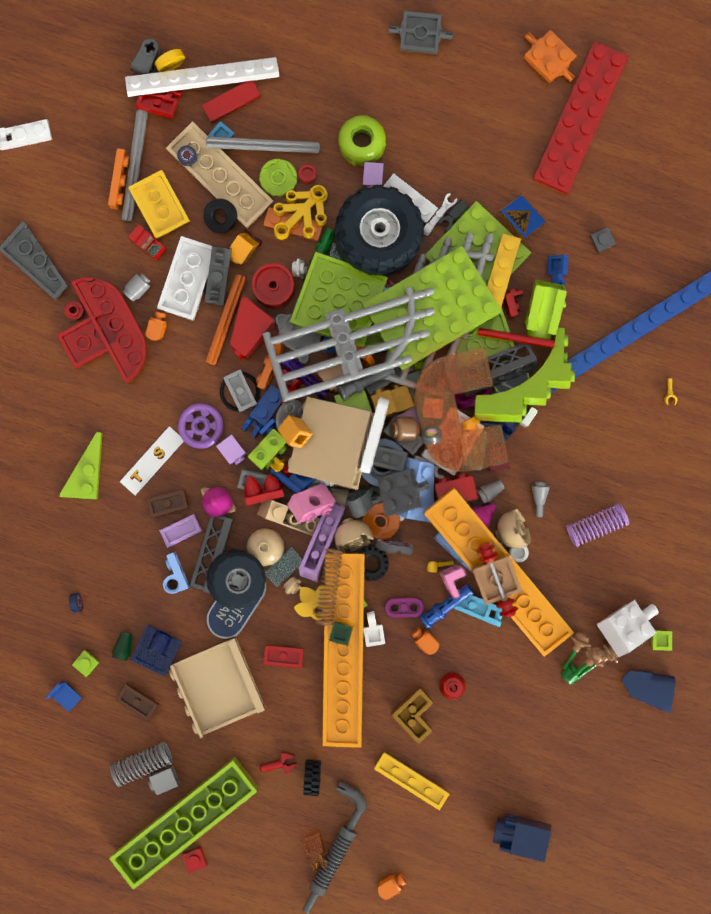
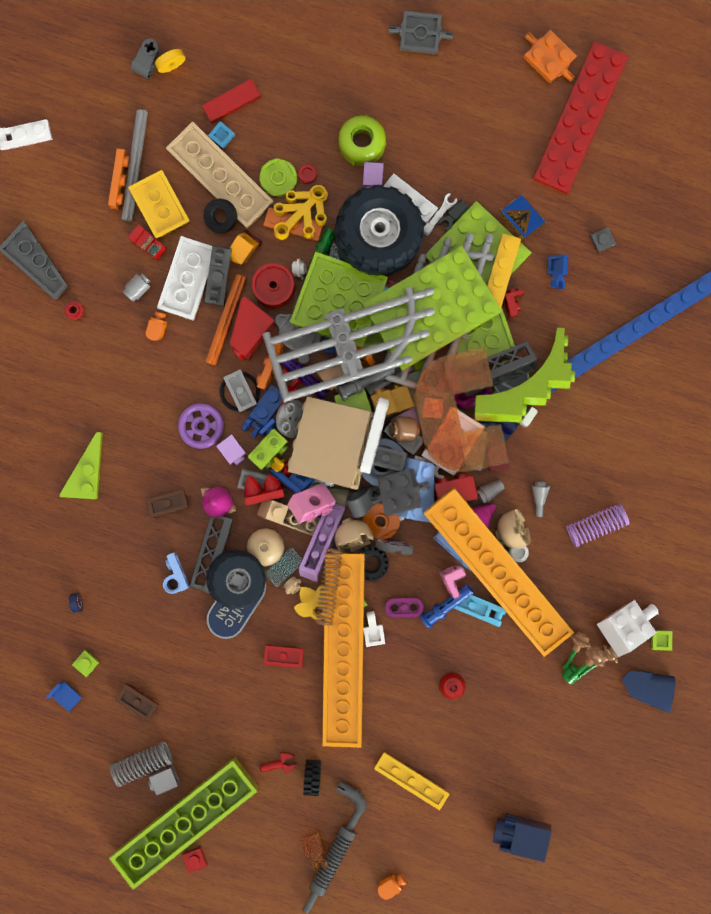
(107, 329): red plate -> none
(122, 647): dark green cone -> none
(152, 461): white sticker -> none
(156, 650): clear blue plate -> none
(159, 103): red plate -> none
(180, 530): lavender tile -> none
(187, 155): dark blue tile -> none
(201, 76): white plate -> none
(217, 687): tan panel -> none
(262, 144): light grey axle -> none
(294, 431): light orange brick -> none
(341, 633): dark green plate -> none
(409, 714): pearl gold brick -> none
(425, 641): orange arm -> none
(431, 434): clear light blue tile -> none
(432, 566): yellow hand -> none
(470, 424): light orange plate -> none
(497, 579): medium nougat plate -> none
(516, 337): red bar -> none
(545, 309): lime piece -> none
(670, 393): yellow hand -> none

